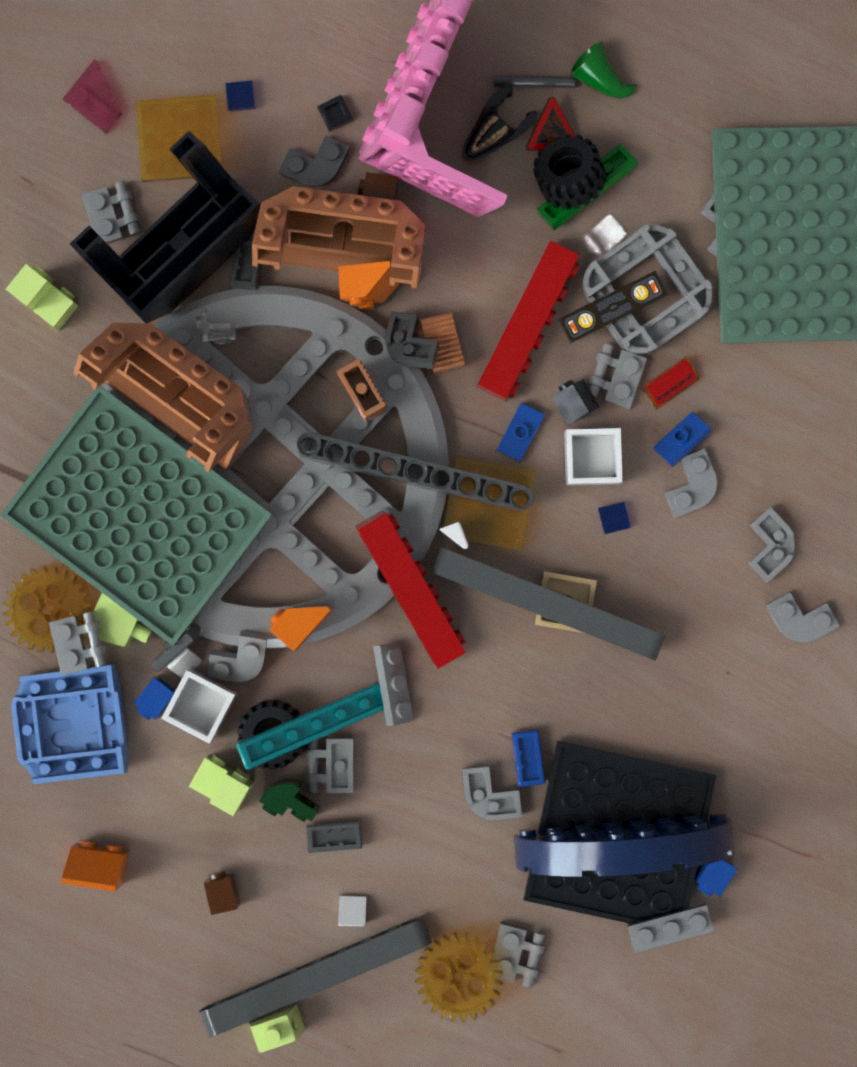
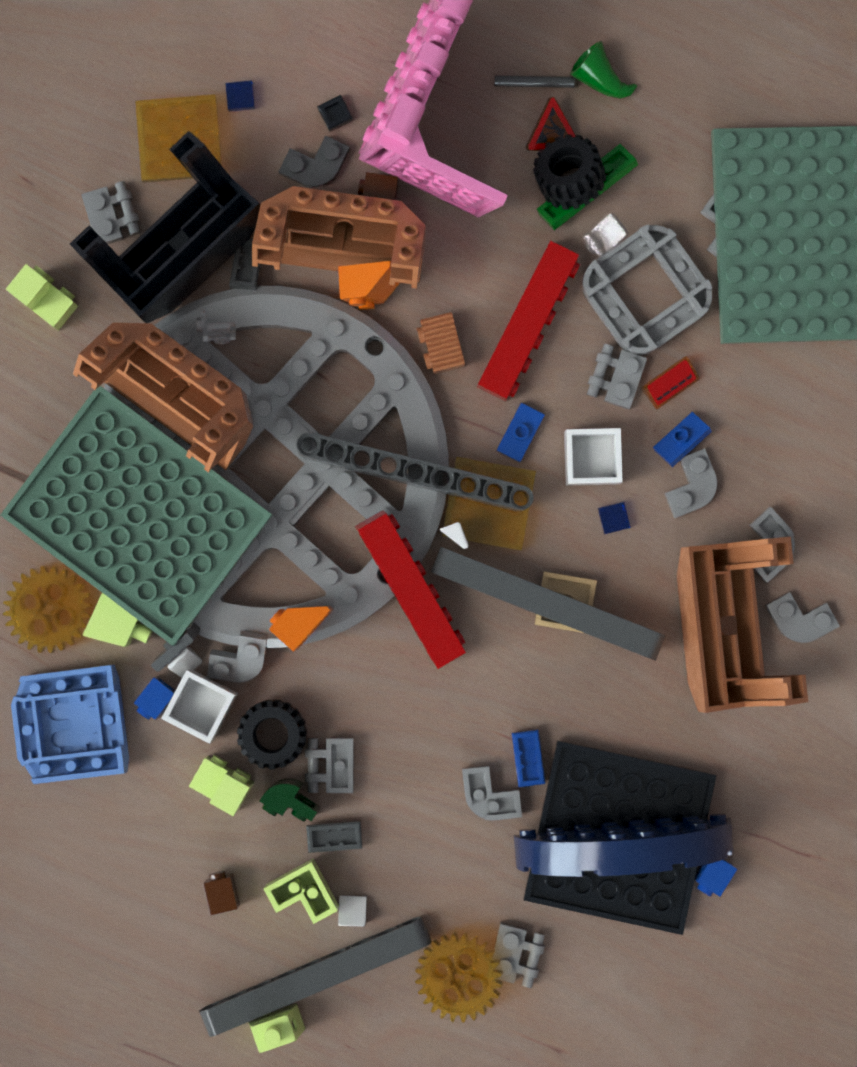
(70, 644): light grey plate -> none
(94, 98): clear pink wing -> none
(95, 866): orange slope -> none
(303, 884): none -> yellowish green brick
(310, 726): teal tile -> none
(362, 390): nougat brick -> none
(393, 683): light grey plate -> none
(404, 346): dark grey plate -> none
(491, 130): black animal -> none
(575, 401): brick -> none
(612, 307): tile -> none
(670, 928): light grey plate -> none
(724, 626): none -> nougat wedge

